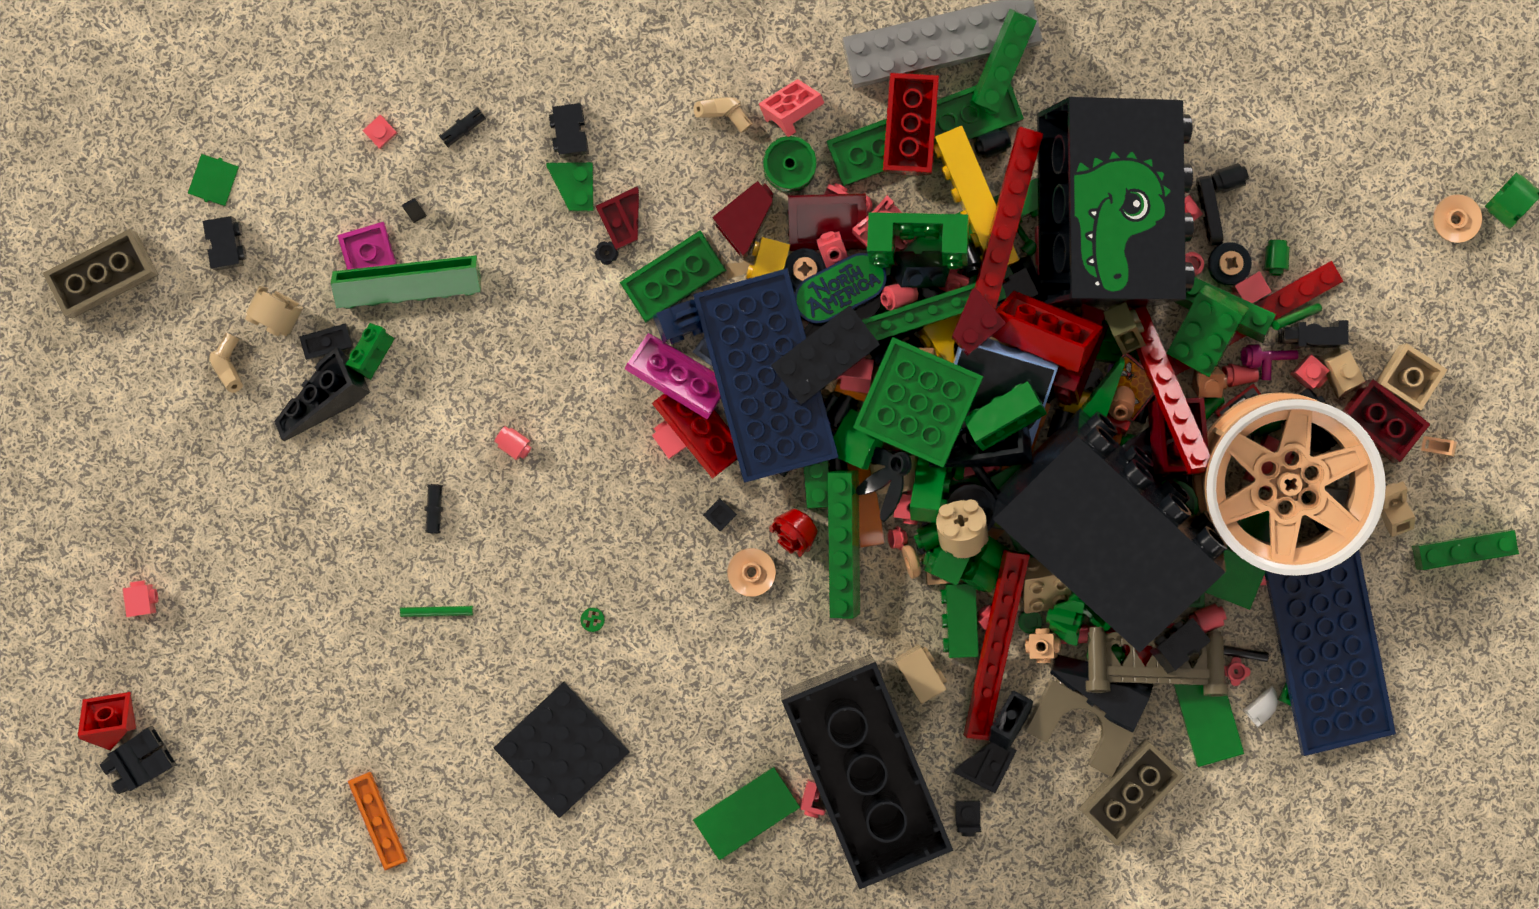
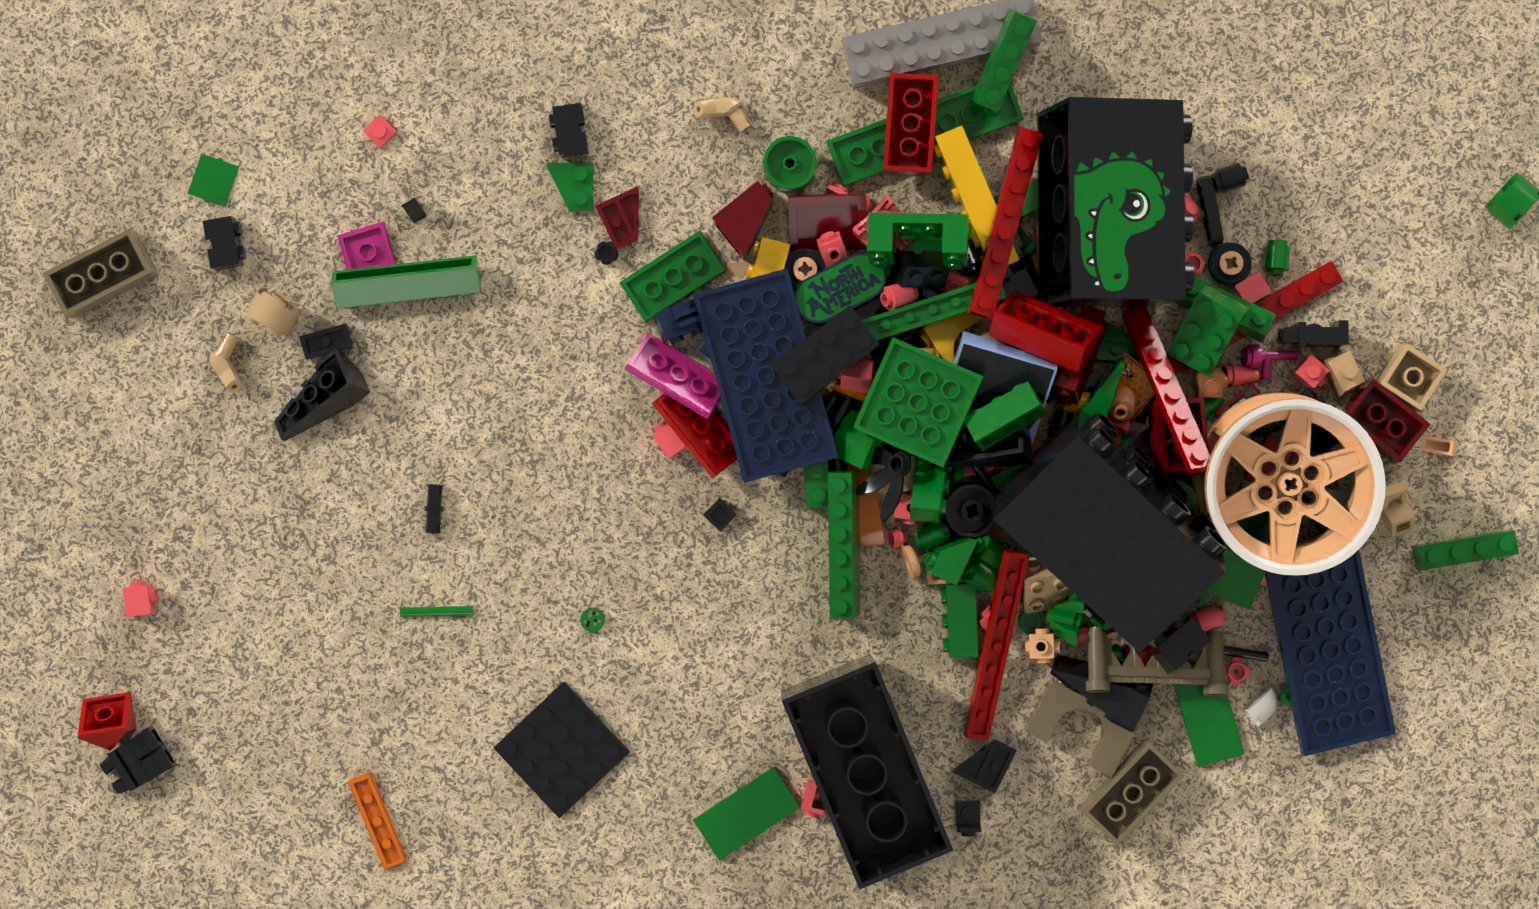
(370, 350): green bracket -> none
(462, 127): black pin -> none
(513, 443): coral brick -> none
(738, 569): light nougat dish -> none
(790, 105): coral piece -> none
(794, 531): red cone -> none
(920, 673): tan brick -> none
(962, 528): tan brick -> none
(976, 323): dark red wing -> none
(992, 143): black brick -> none
(1010, 720): black brick -> none
(1125, 327): olive brick -> none
(1296, 316): green bar -> none
(1469, 218): light nougat dish -> none

